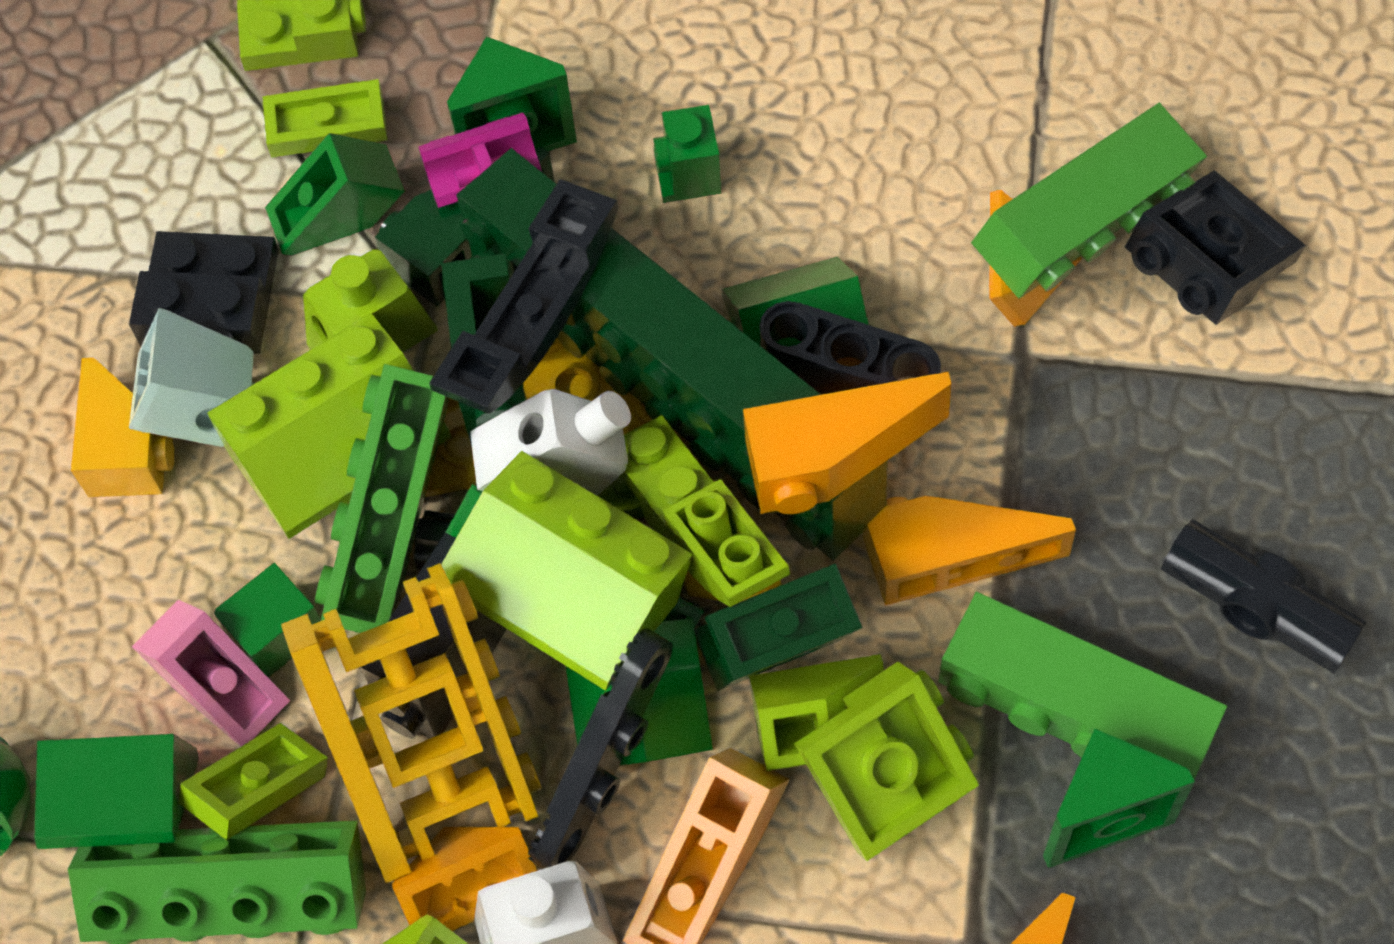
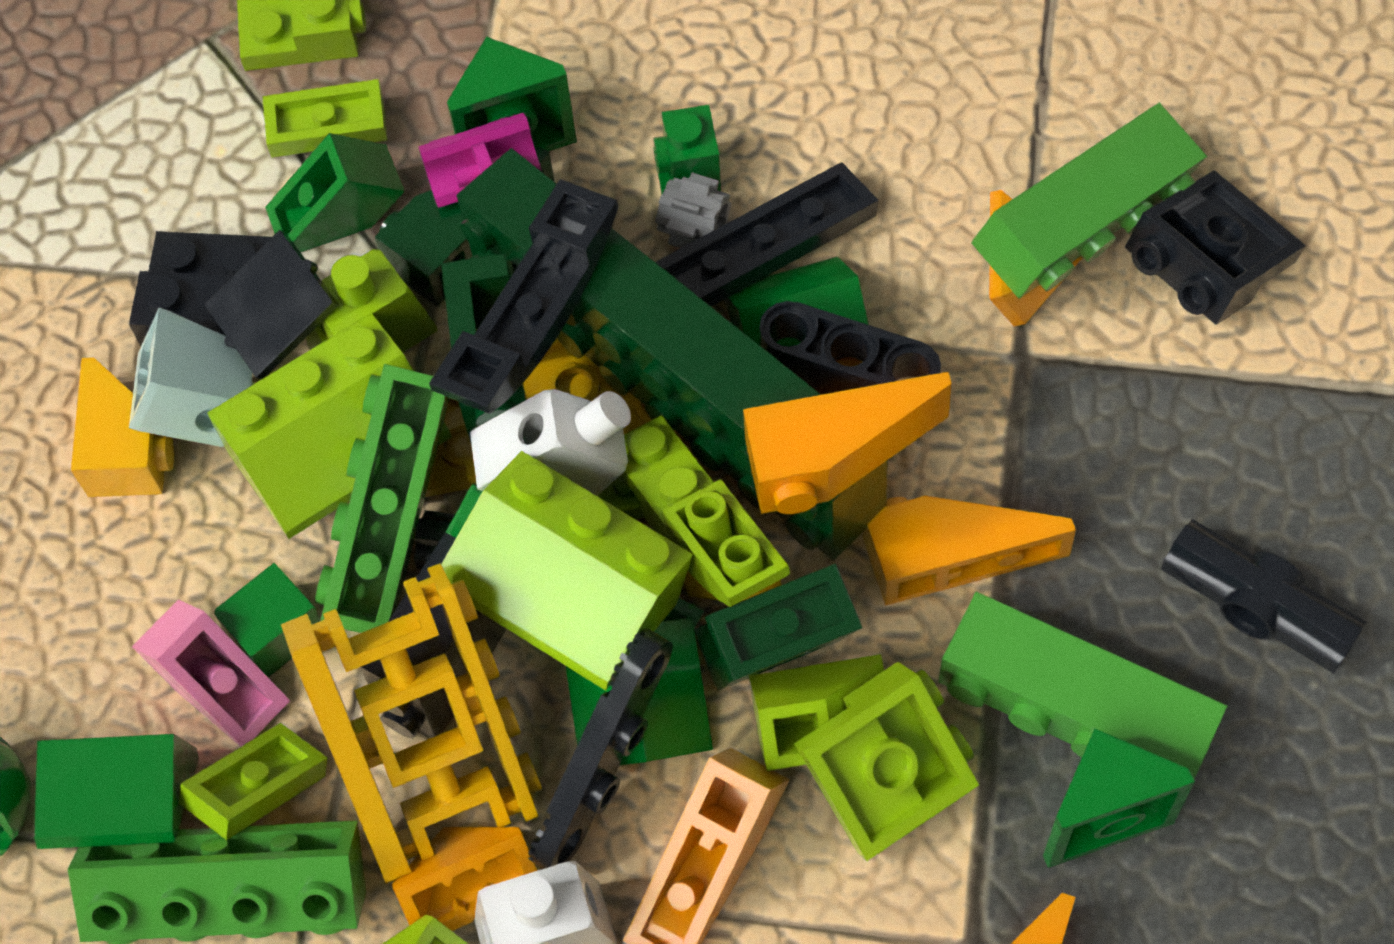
(271, 304): none -> black piece
(691, 209): none -> light grey gear
(772, 235): none -> black plate

